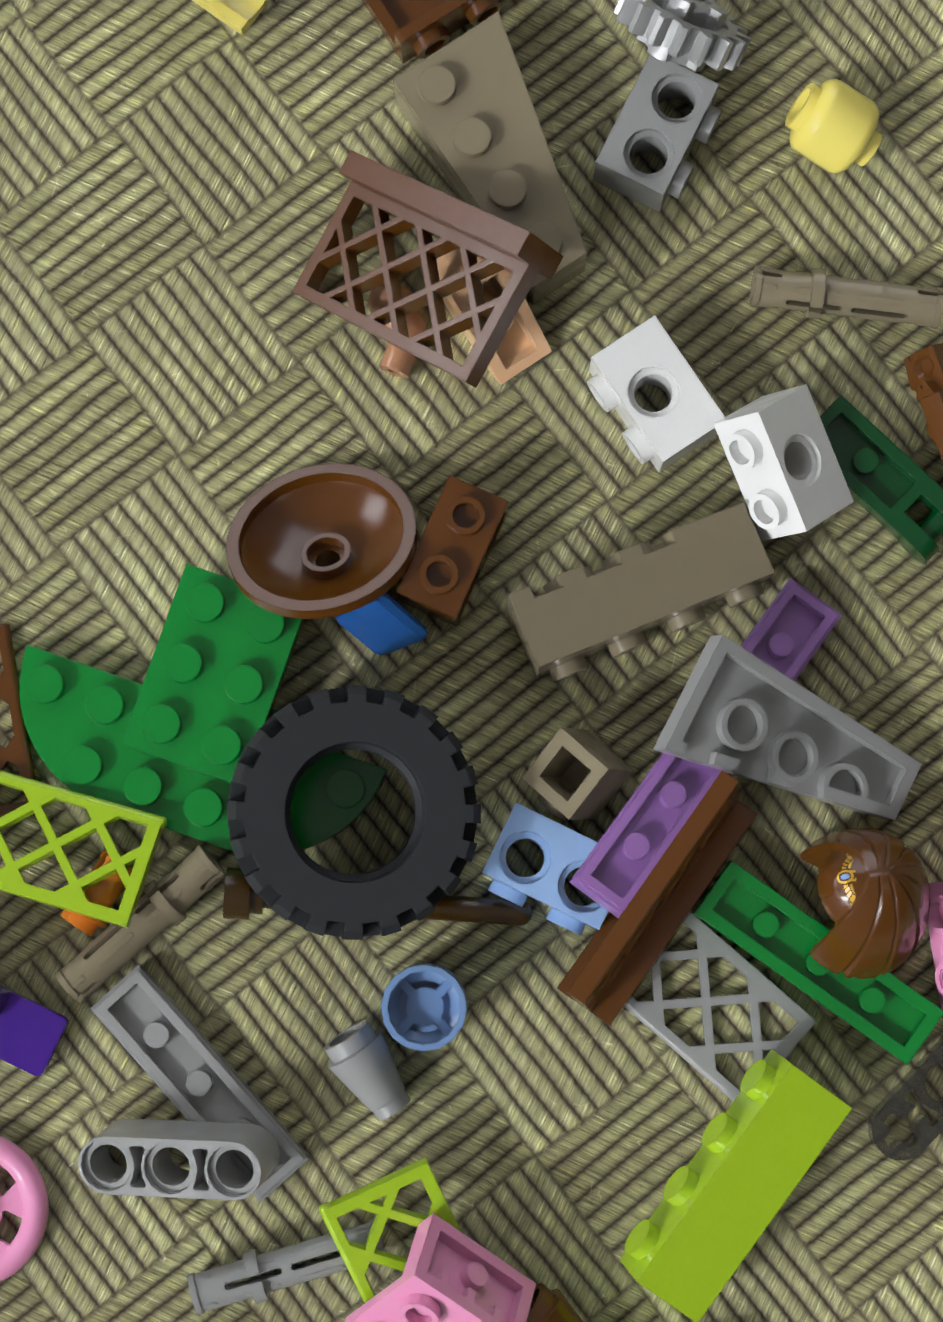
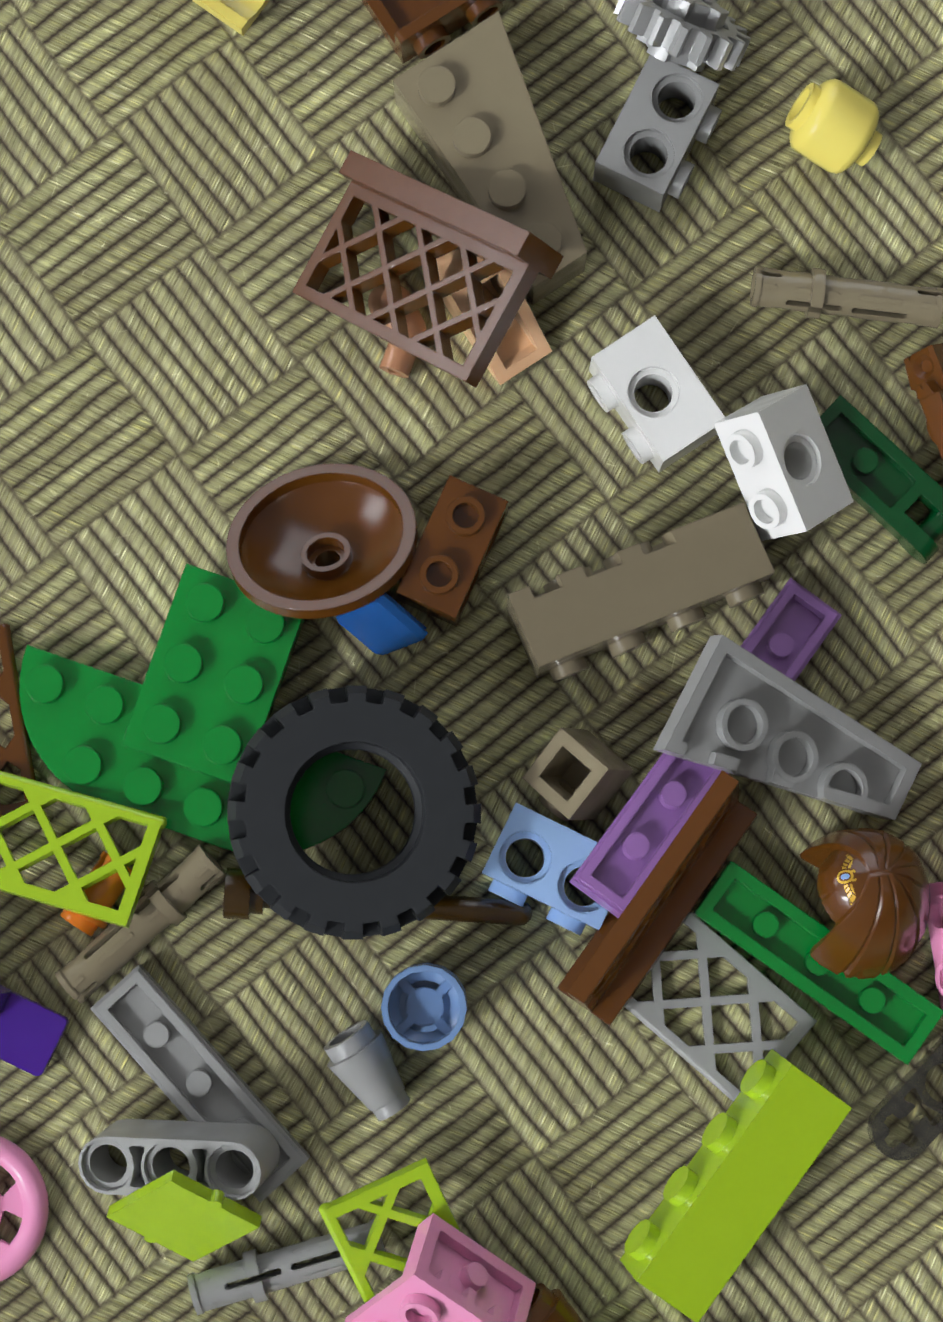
(184, 1215): none -> lime piece

